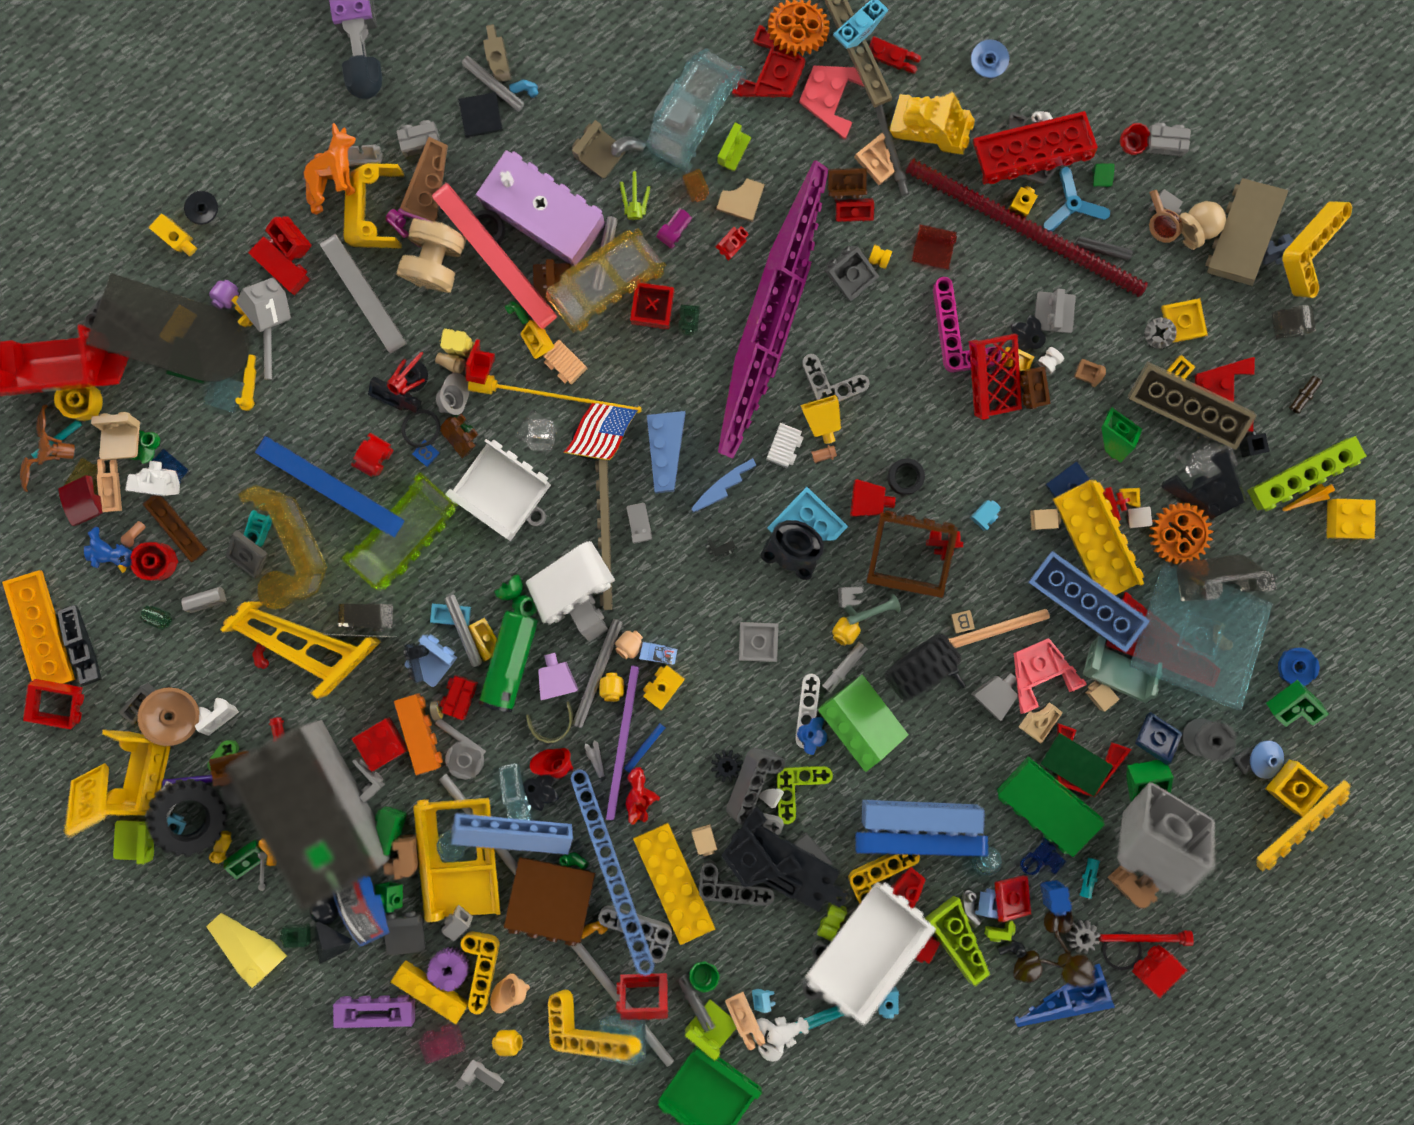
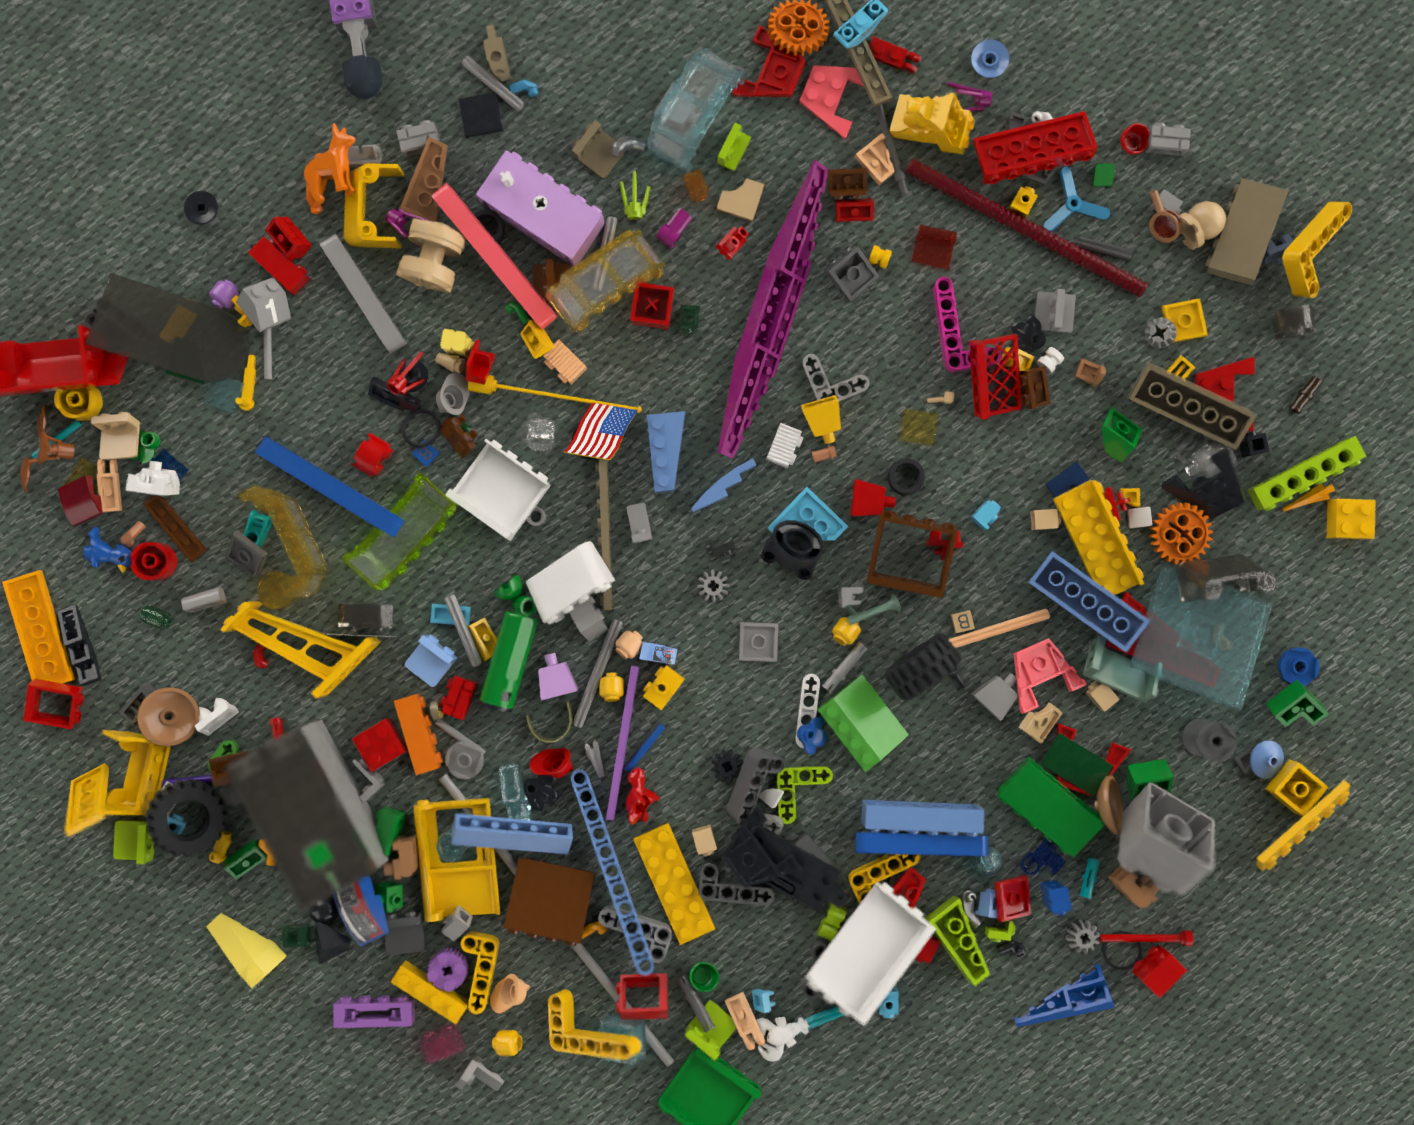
(169, 230): yellow torso -> none
(262, 856): light grey hinge -> none
(412, 654): black hinge -> none
(573, 859): green arm -> none
(708, 590): none -> light grey gear
(919, 426): none -> clear yellow piece
(948, 398): none -> tan hand
(981, 97): none -> magenta plant
(1076, 969): dark brown plant -> none
(1110, 804): none -> medium nougat dish
(1158, 738): dark blue plate -> none

